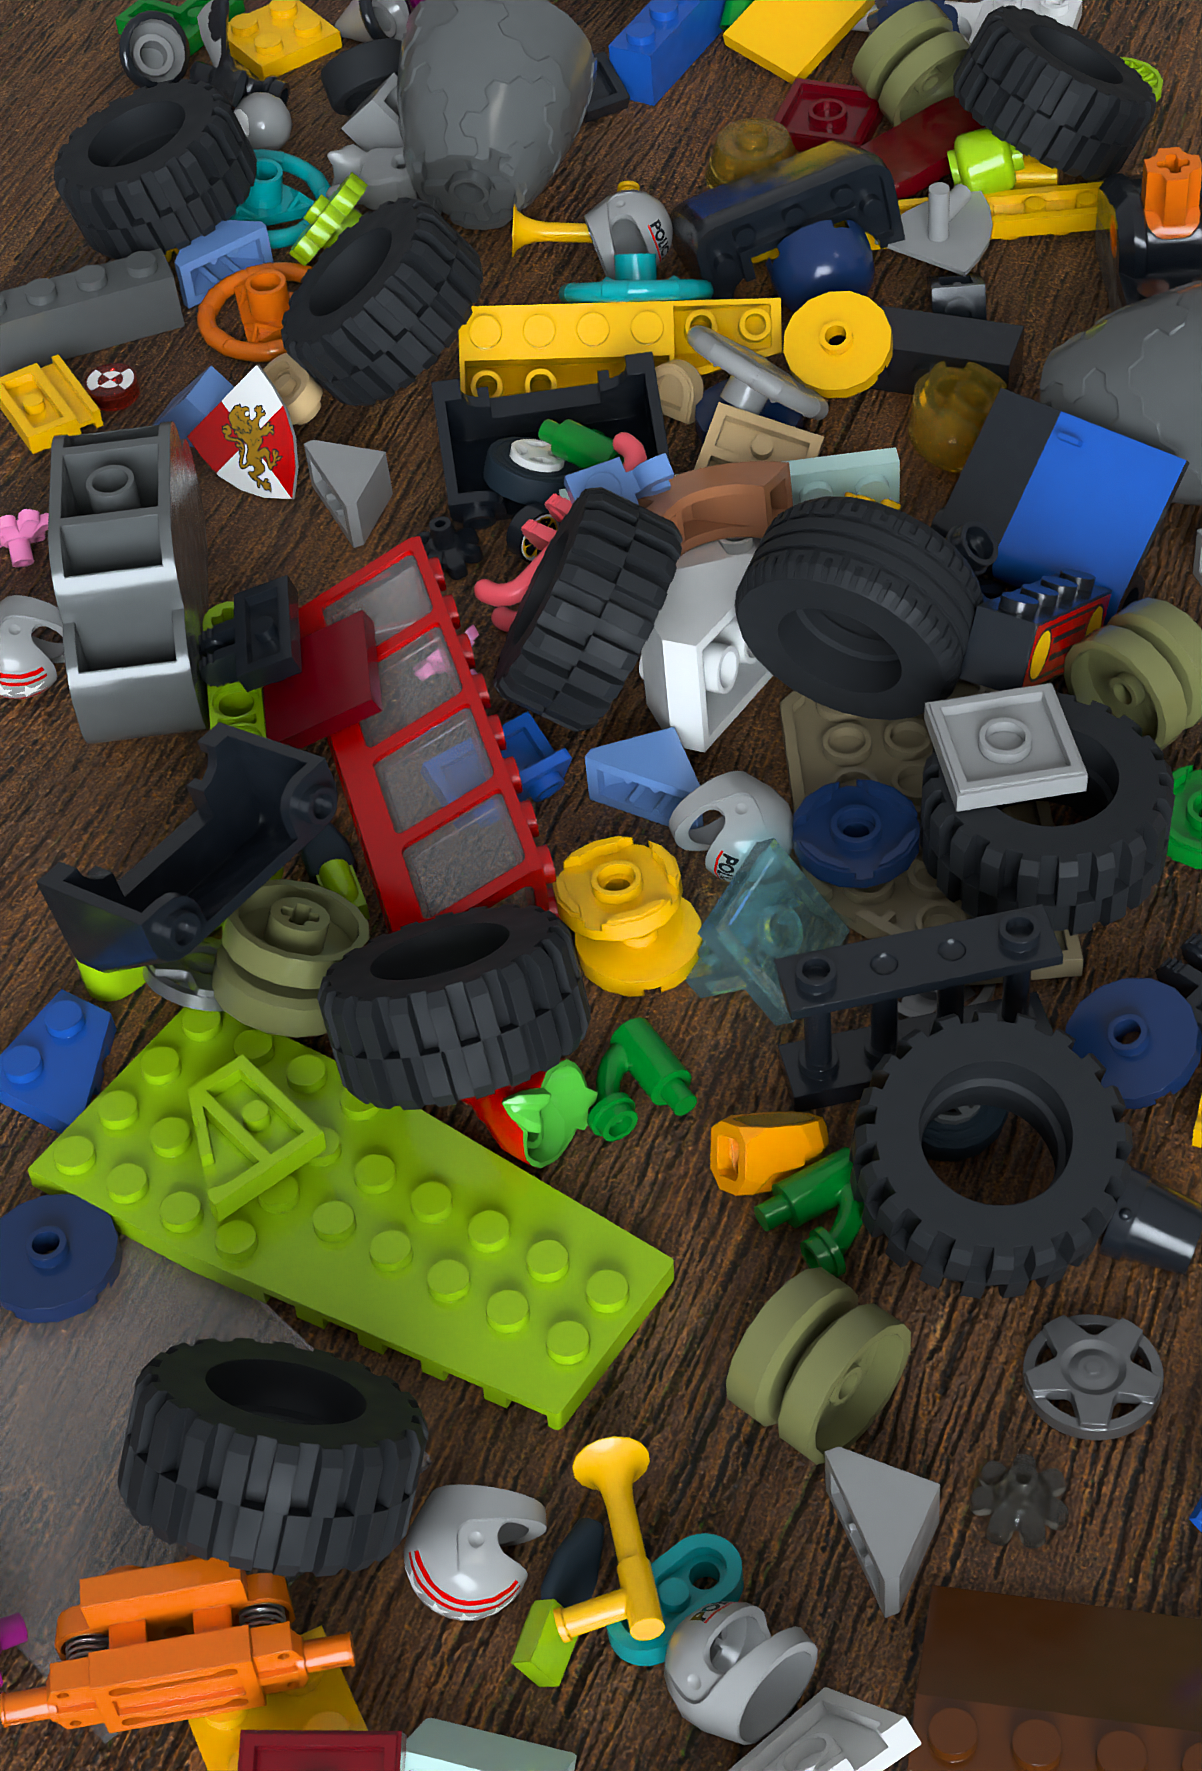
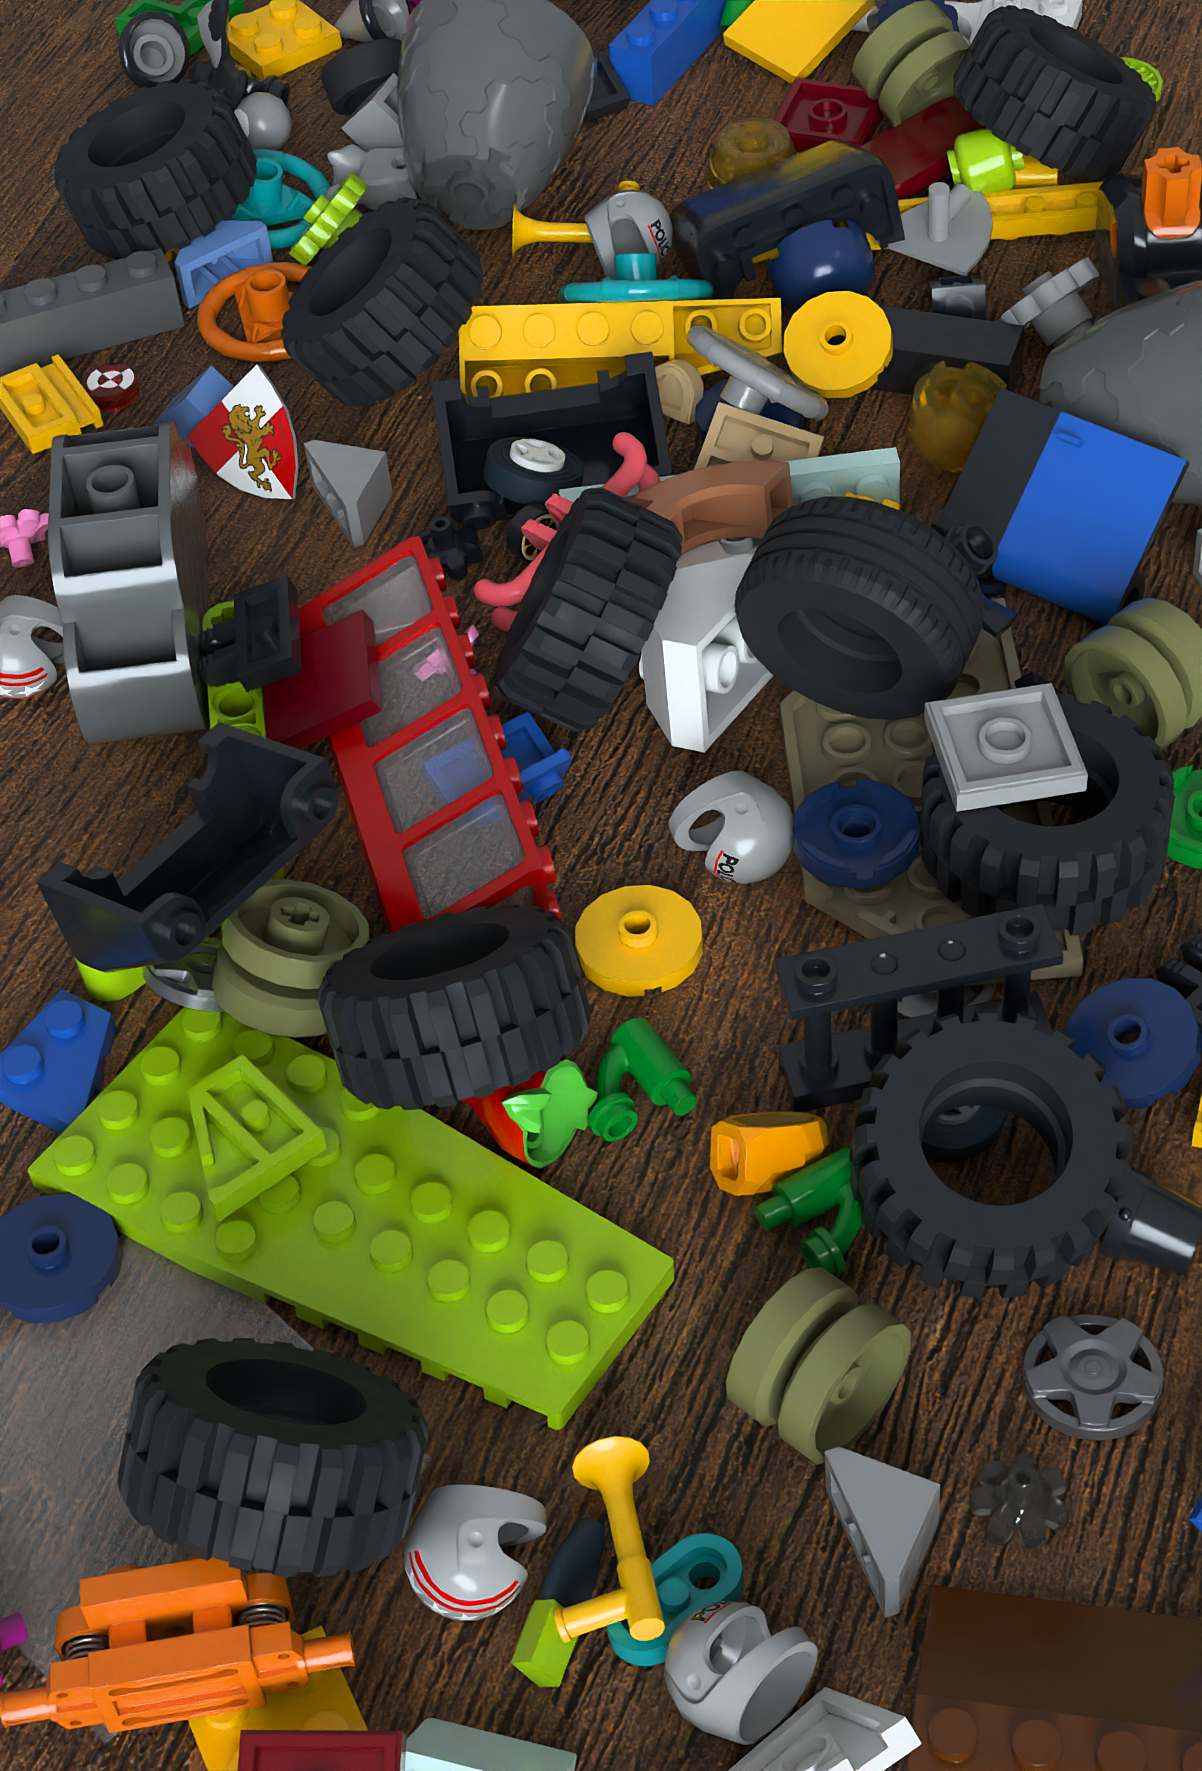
(296, 387): tan plate -> none
(333, 866): piece -> none
(577, 443): green plant -> none
(618, 889): yellow plate -> none
(642, 775): medium blue slope -> none
(644, 480): medium blue plate -> none
(761, 917): clear light blue bracket -> none
(1030, 631): black brick -> none
(1055, 305): none -> light grey plant

